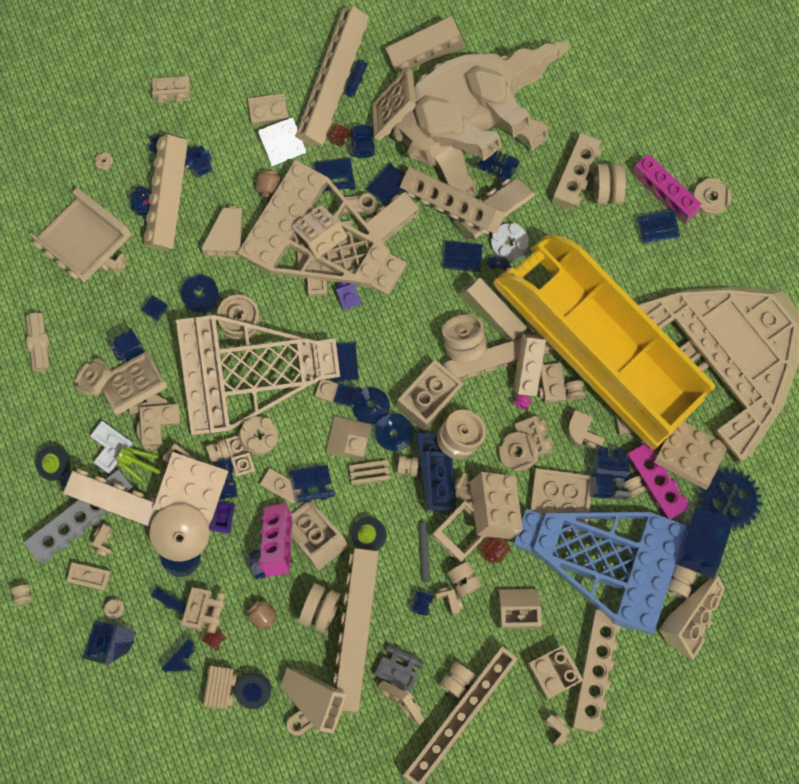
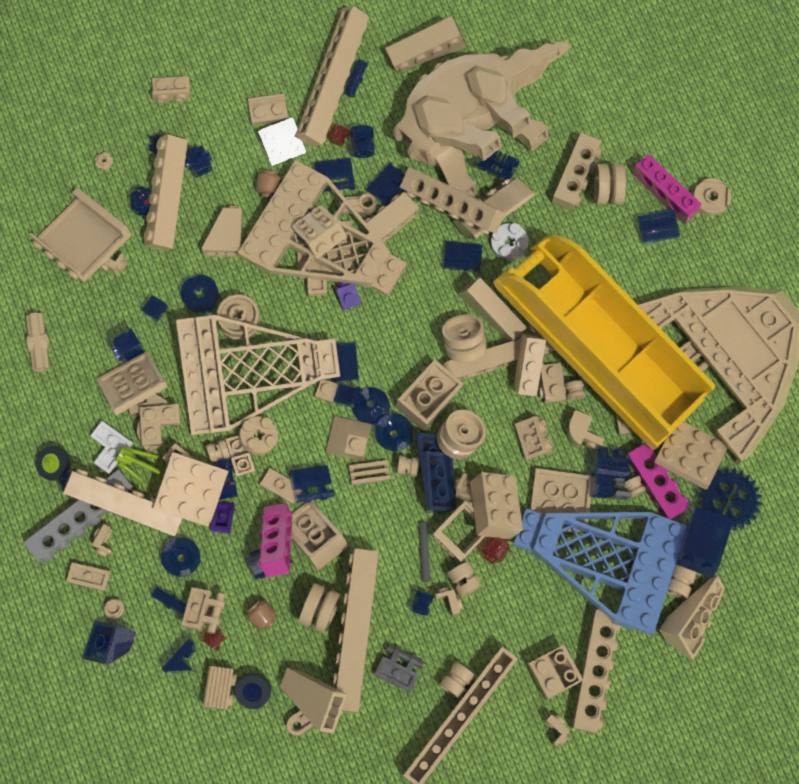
(21, 595): tan wheel -> none
(93, 377): tan plate -> none
(179, 520): tan dish -> none
(369, 534): black wheel -> none
(393, 104): tan plate -> none
(403, 699): tan plate -> none
(498, 262): arm -> none
(520, 609): tan slope -> none
(522, 401): dark pink bush -> none
(529, 451): tan plate -> none

